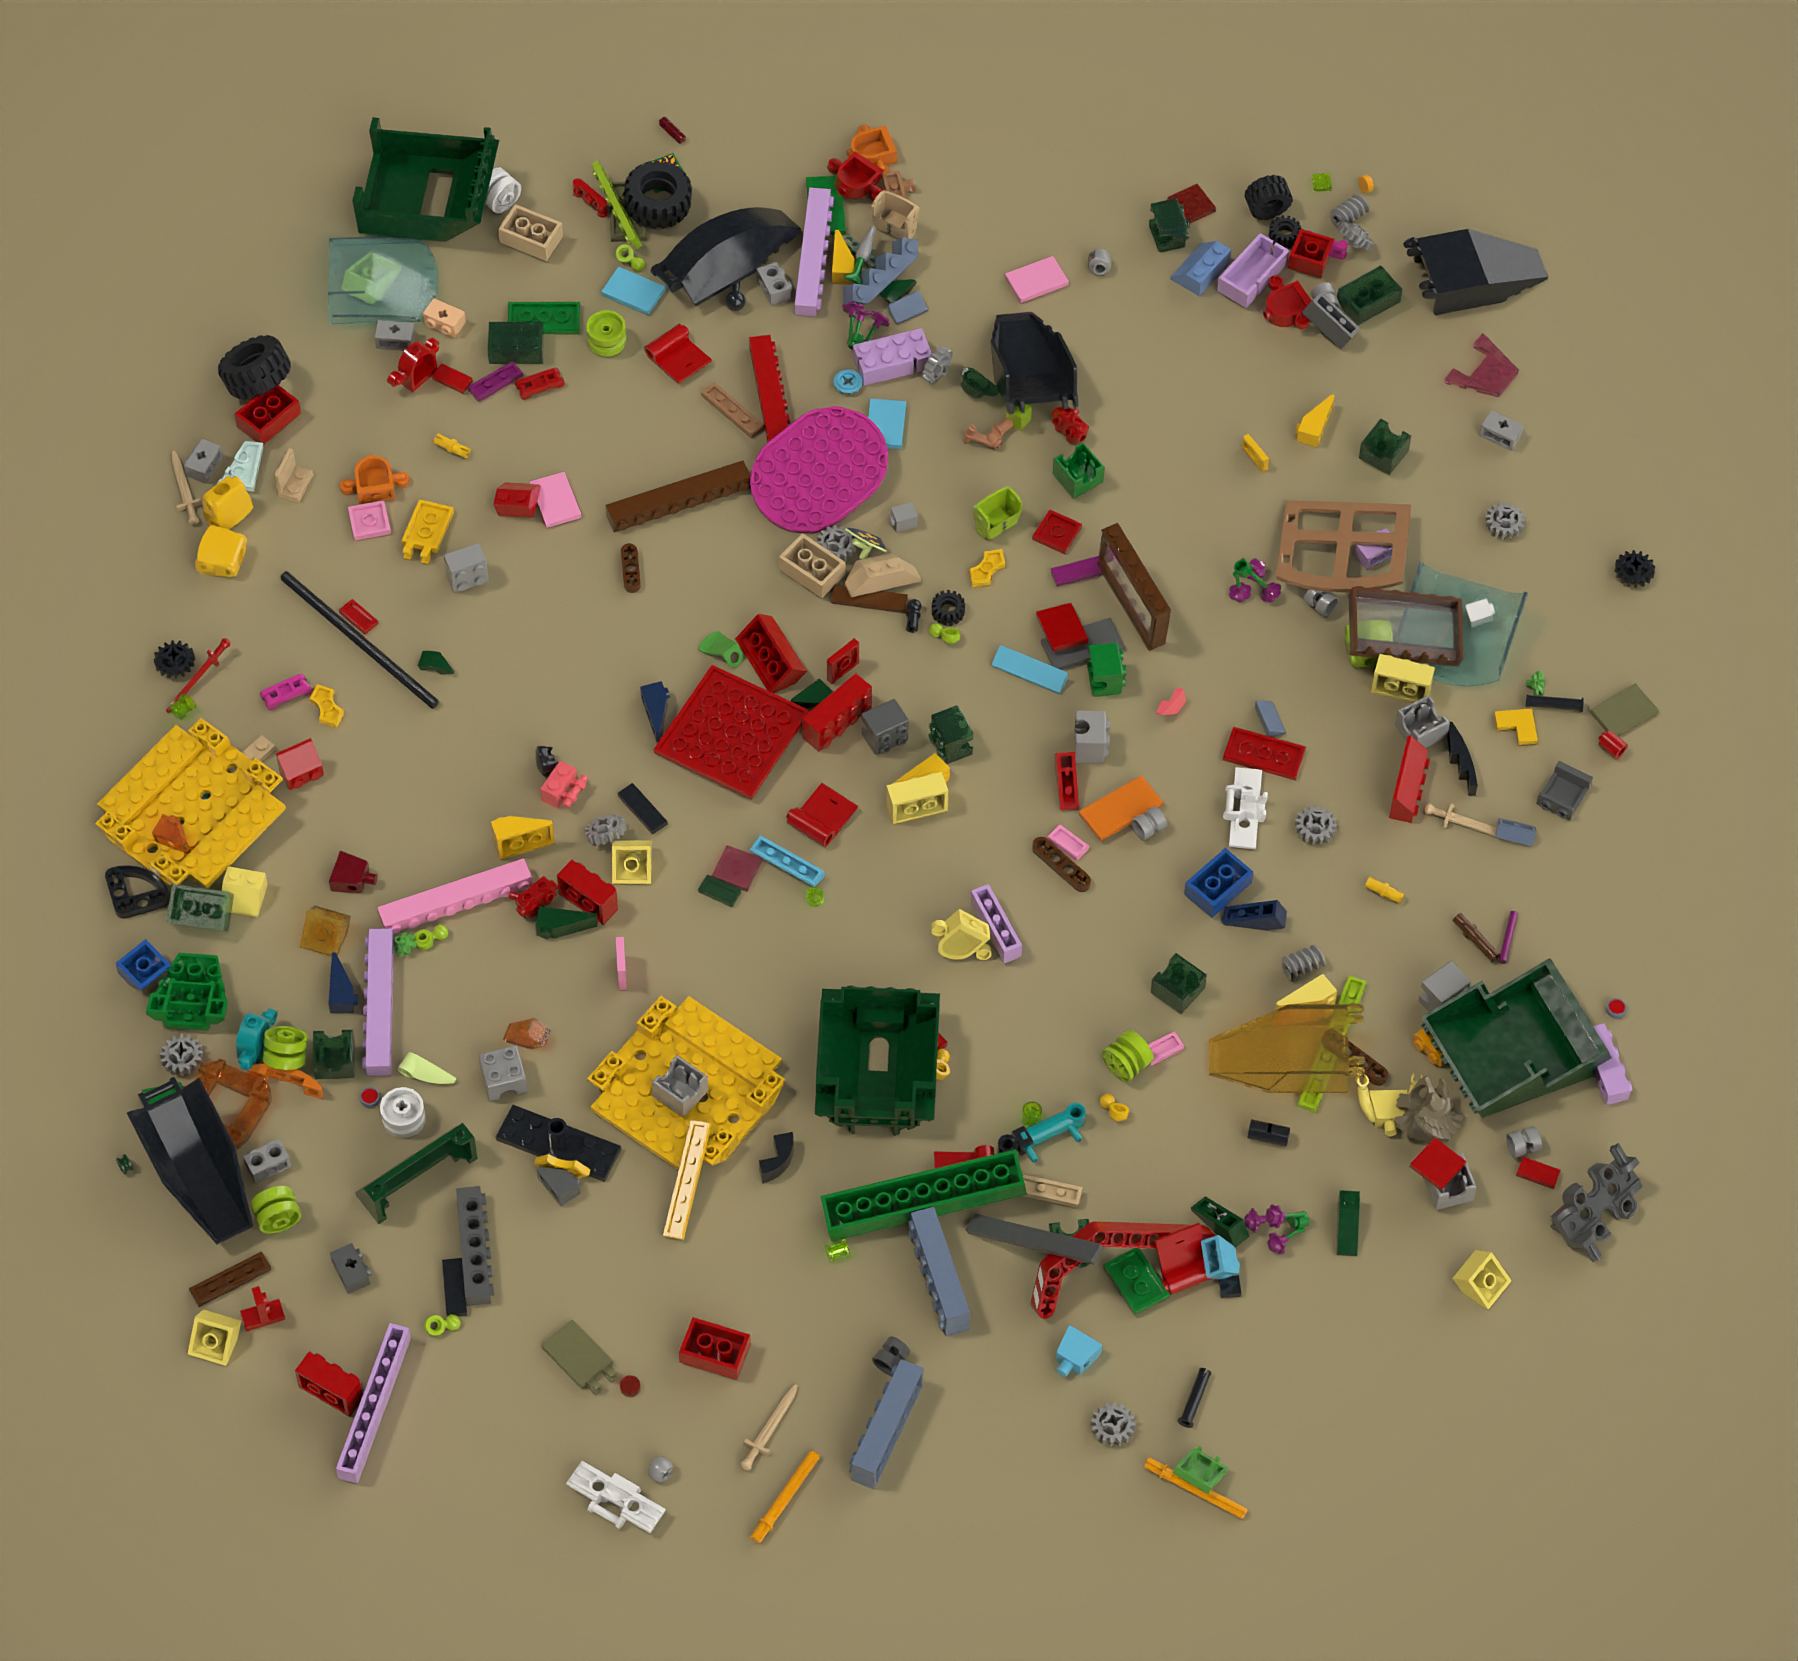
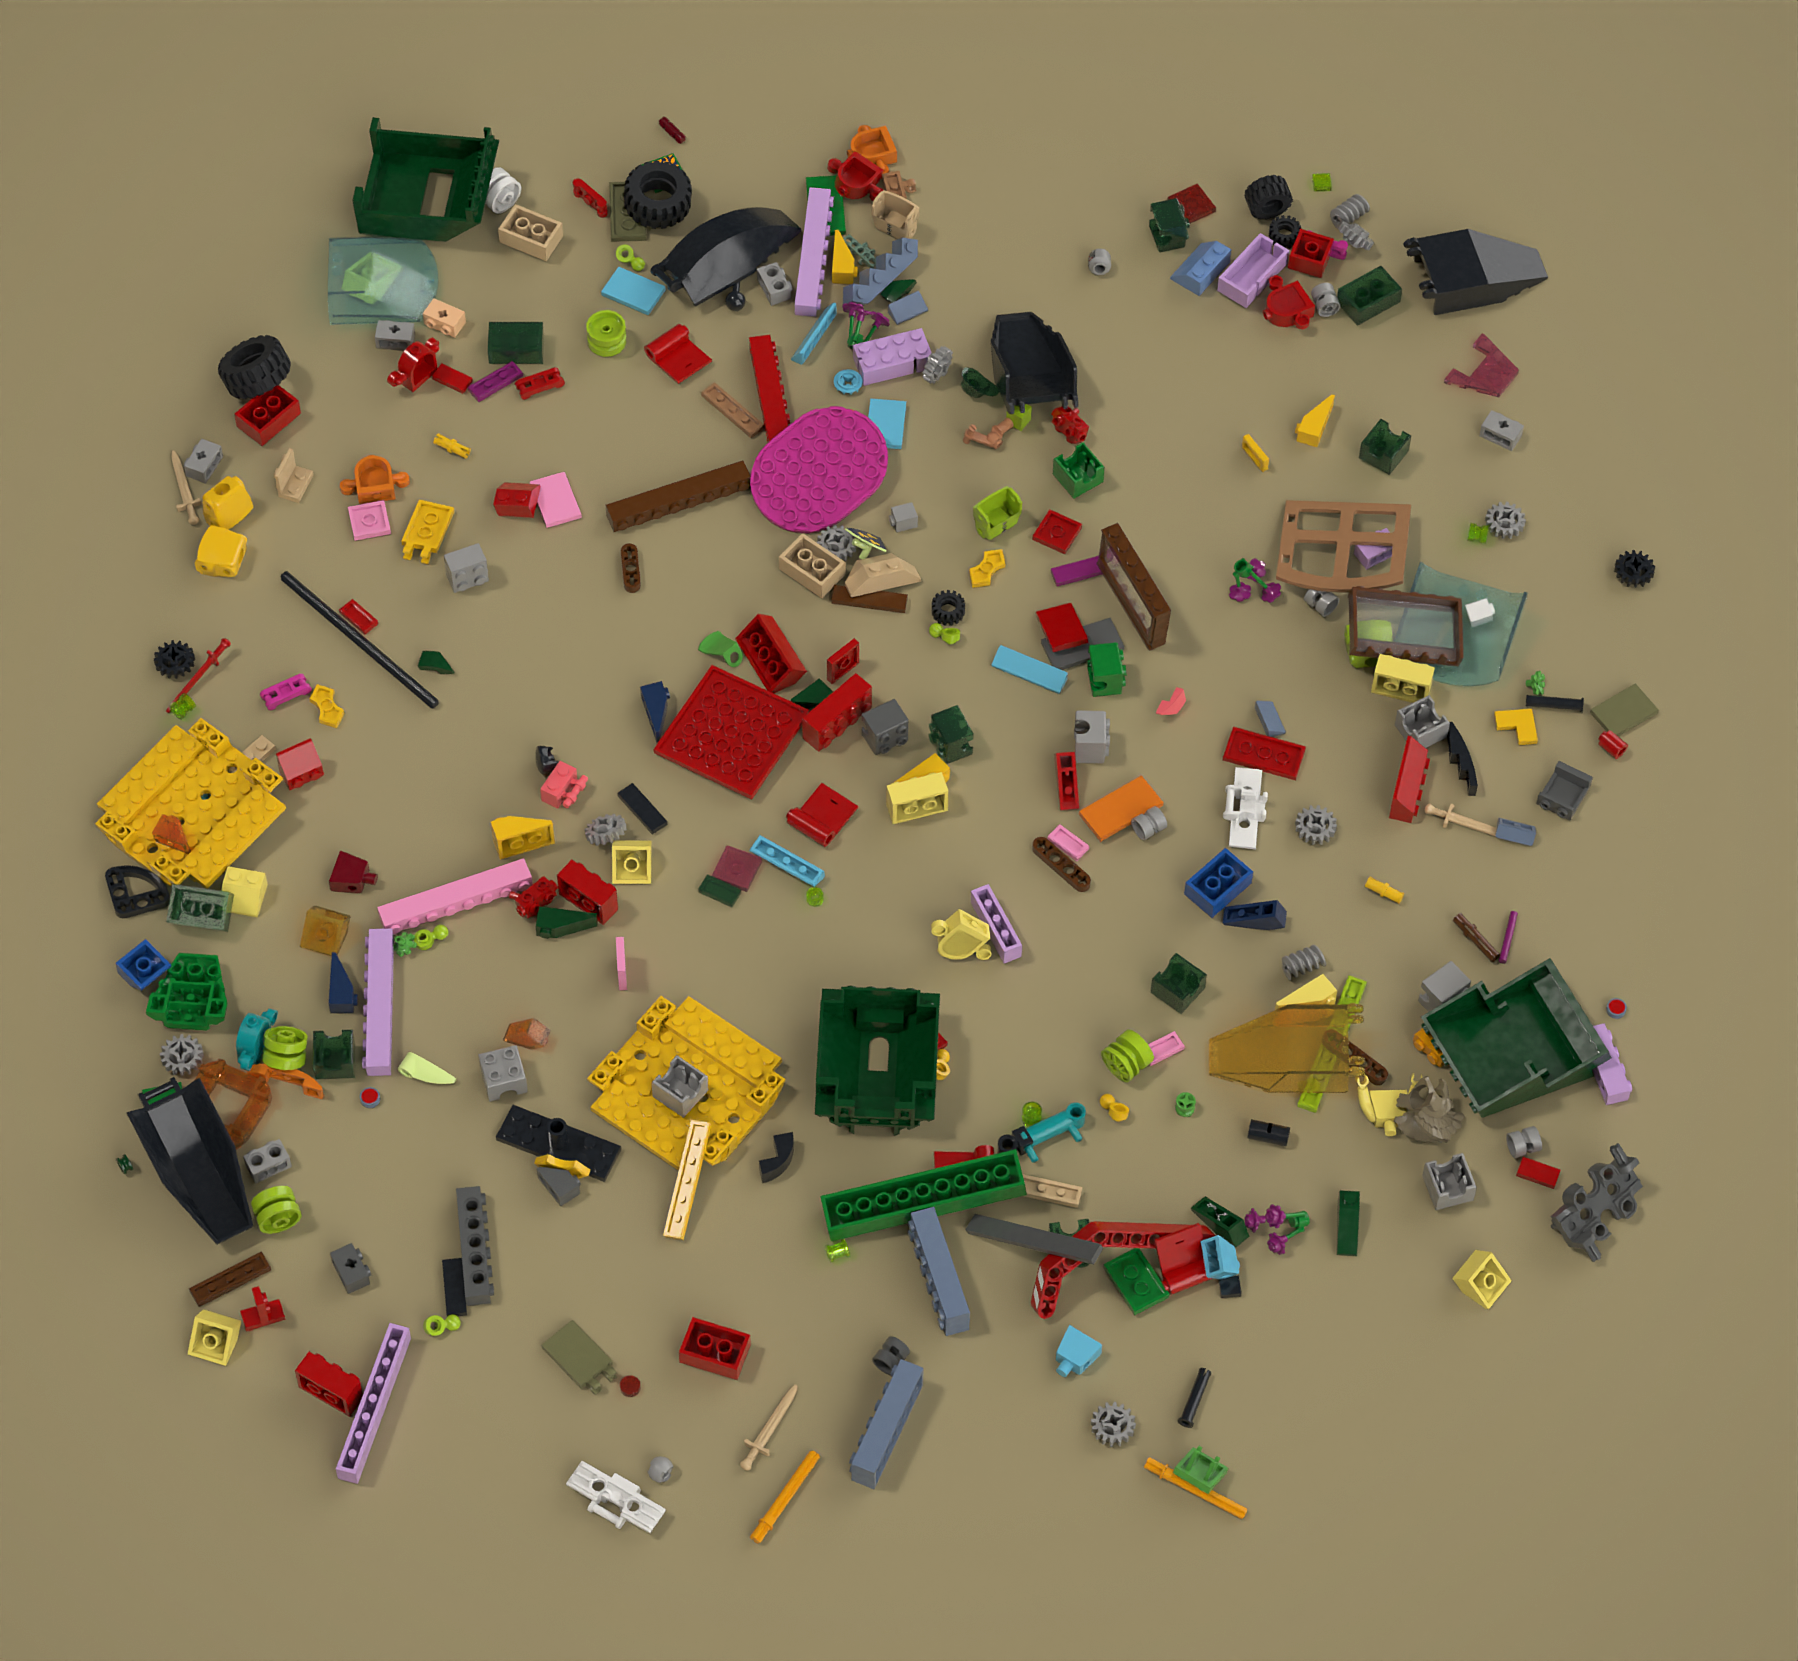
(246, 464): light aqua wing -> none
(402, 1113): white wheel -> none
(456, 1142): dark green windscreen -> none
(556, 316): green tile -> none
(613, 200): lime plate -> none
(815, 334): none -> medium azure slope
(862, 255): piece -> none
(913, 615): black pin -> none
(1036, 279): bright pink tile -> none
(1185, 1099): none -> bright green wheel
(1330, 320): dark grey brick -> none
(1365, 183): light orange tile -> none
(1437, 1164): red tile -> none
(1478, 533): none -> clear neon green wheel

